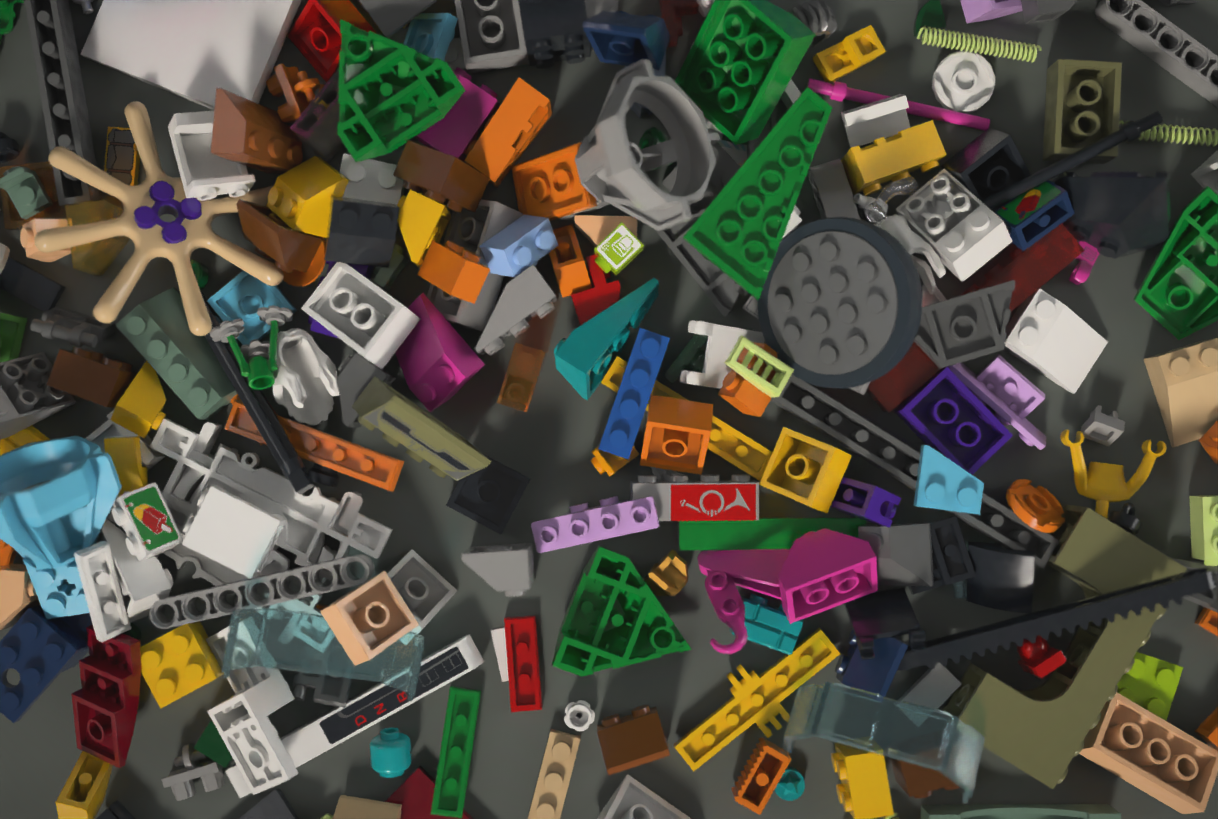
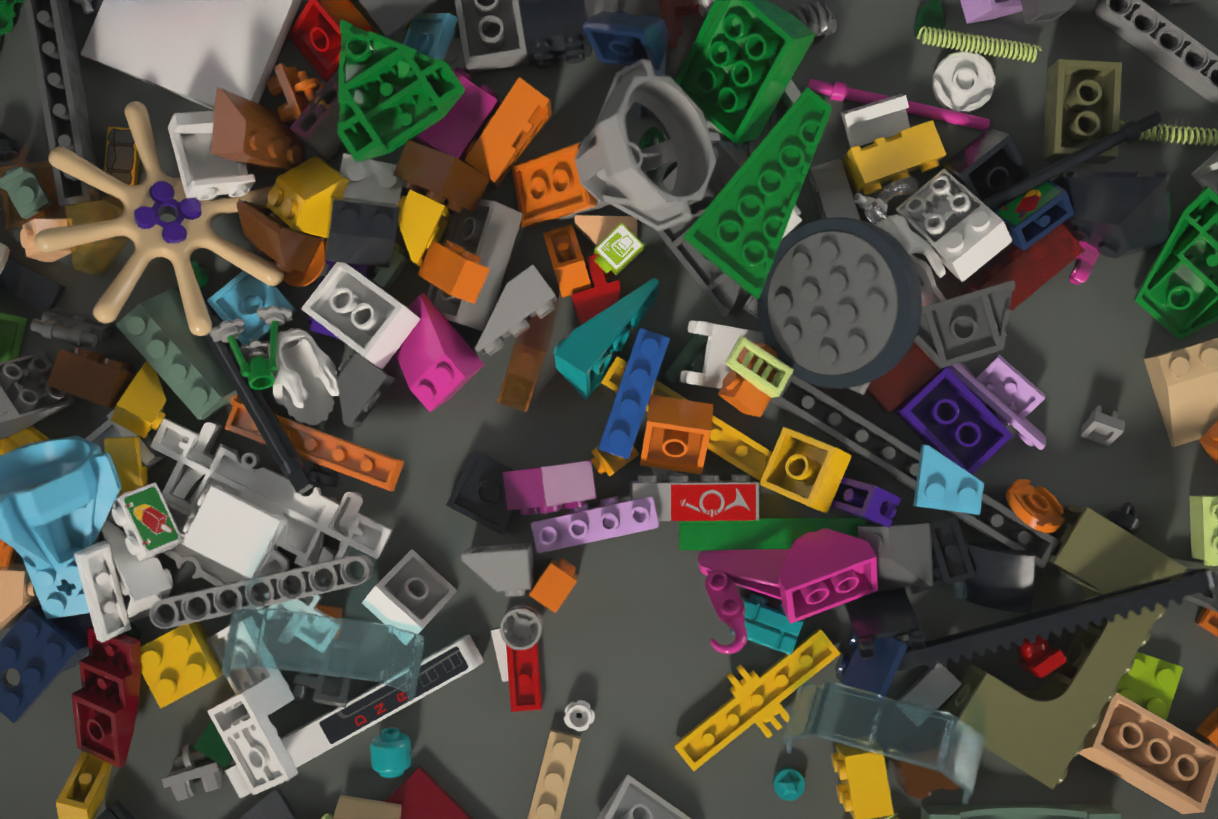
(369, 618): light nougat slope -> none
(418, 431): olive slope -> none
(455, 752): green tile -> none
(519, 245): light blue brick -> none
(521, 626): none -> light grey wheel
(549, 487): none -> magenta brick
(555, 584): none -> orange brick
(613, 619): green wedge -> none
(632, 739): dark orange slope -> none
(668, 575): pearl gold piece -> none
(760, 775): orange brick -> none
(849, 54): yellow slope -> none
(1053, 340): white slope -> none
(1107, 481): yellow piece -> none

